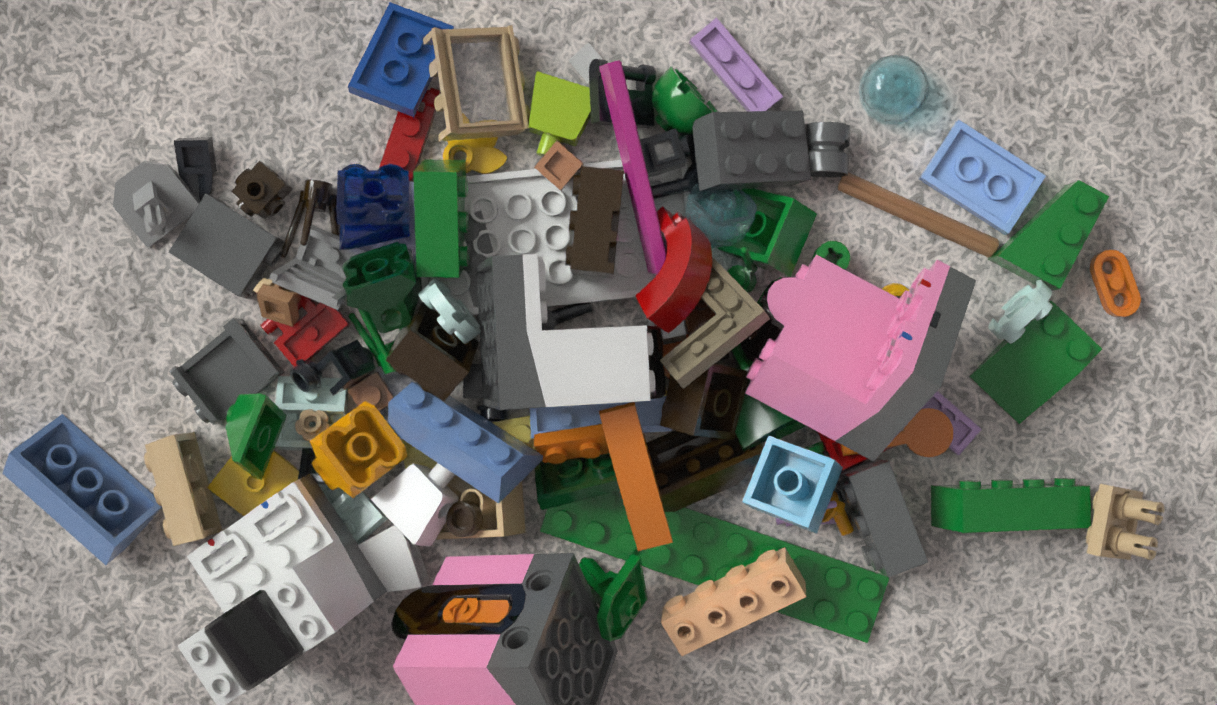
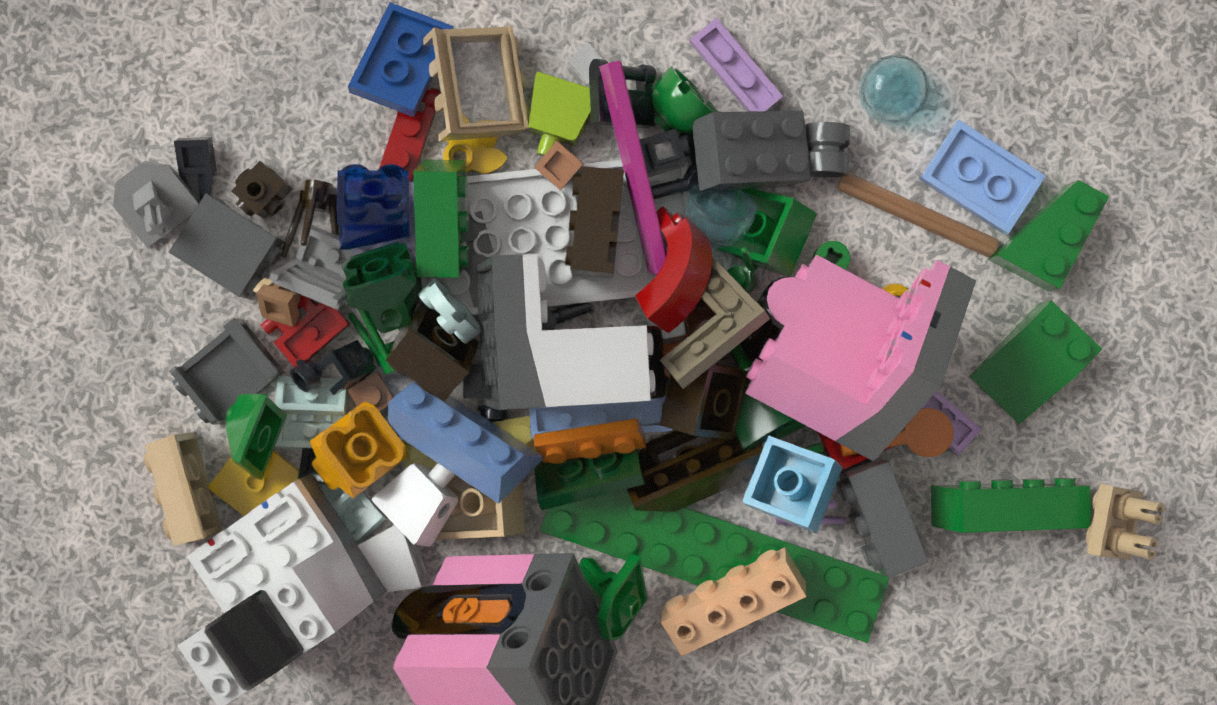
(81, 488): medium blue slope -> none
(306, 417): tan plate -> none
(464, 518): dark brown tile -> none
(635, 476): orange slope -> none
(839, 515): light orange plate -> none
(1020, 310): light aqua plate -> none
(1117, 282): orange plate -> none

